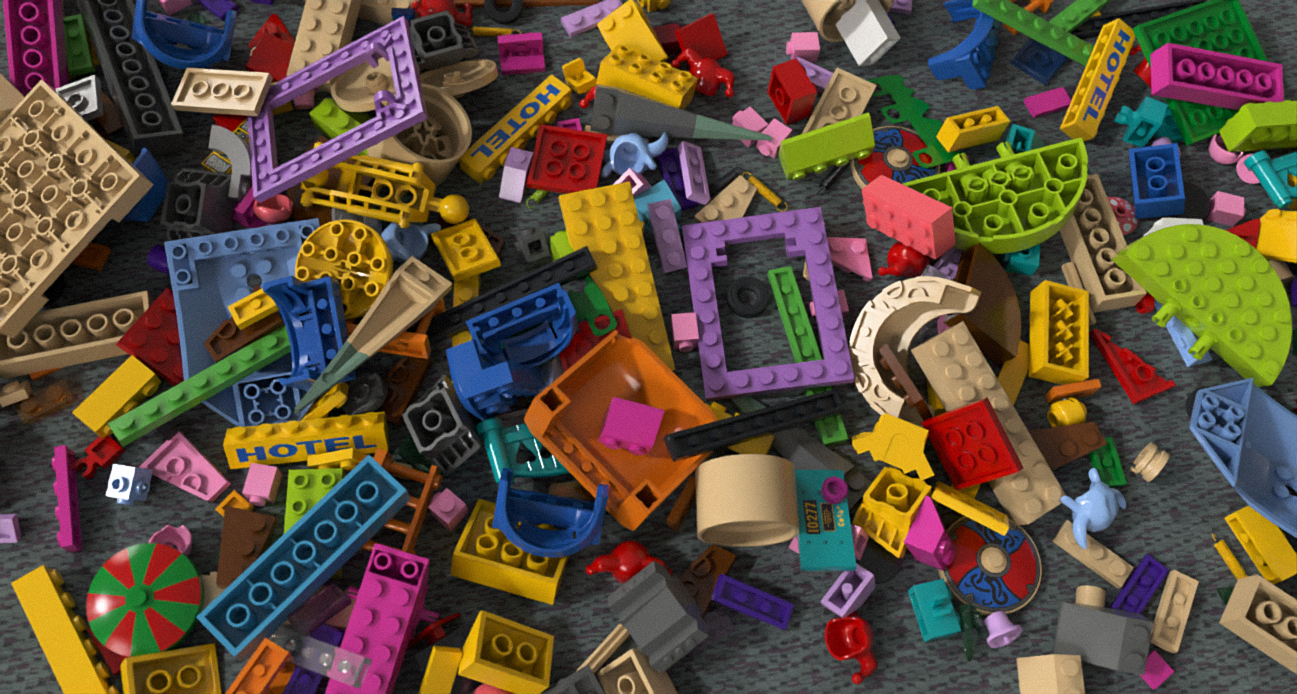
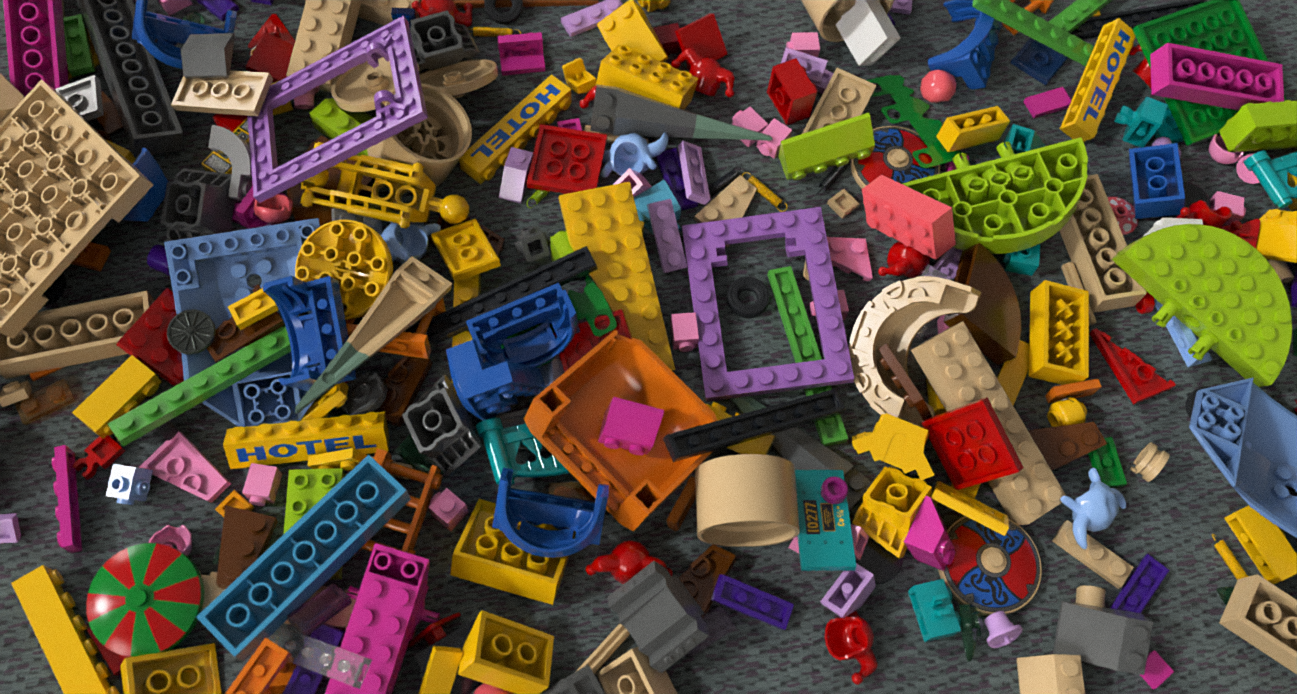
(191, 331): none -> pearl dark grey wheel
(207, 55): none -> dark grey slope
(814, 65): none -> lavender plate
(843, 203): none -> tan tile
(938, 86): none -> coral hair
(1173, 611): tan plate -> none
(1210, 217): none -> red piece

